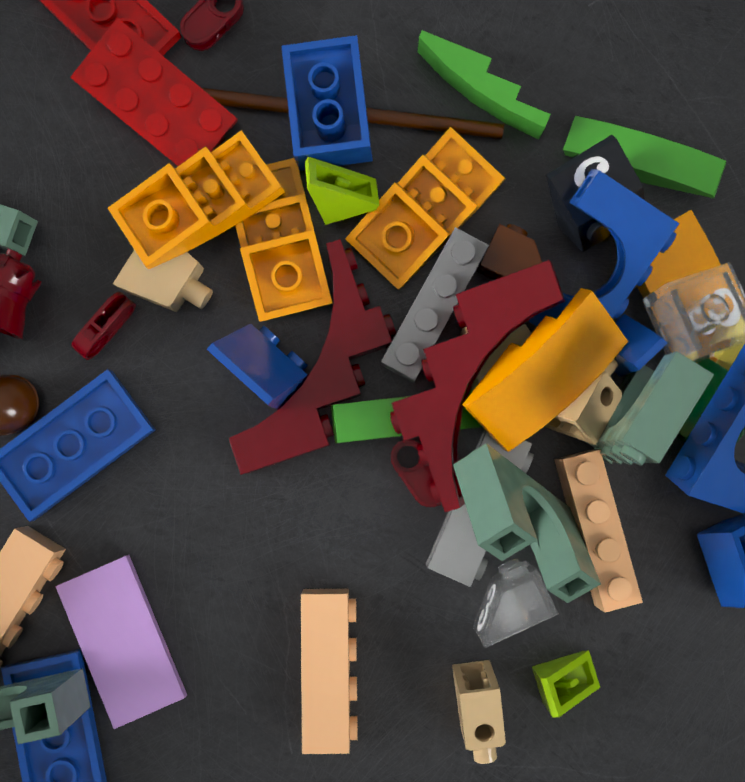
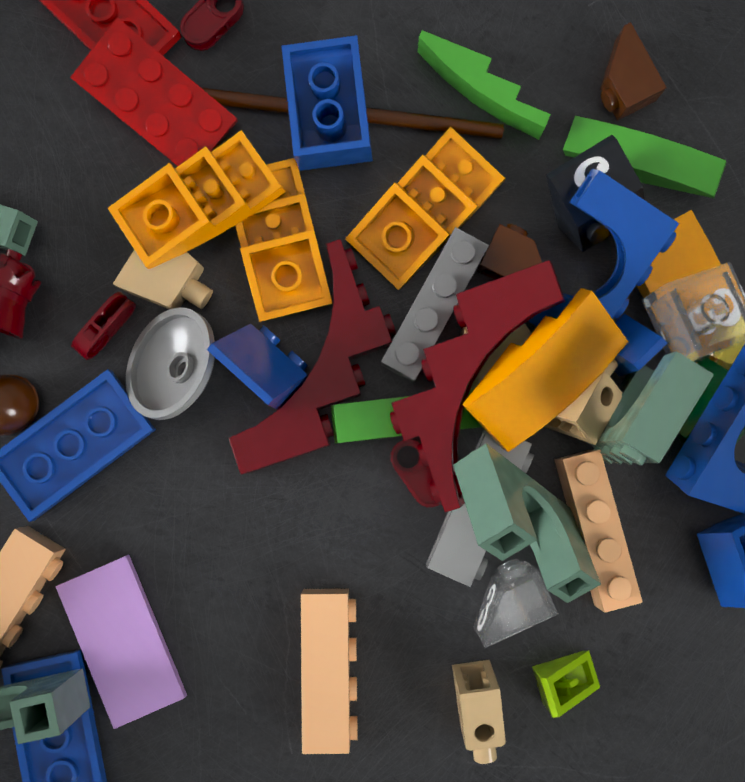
(170, 364): none -> light grey dish
(340, 191): lime slope -> none
(630, 76): none -> reddish brown slope

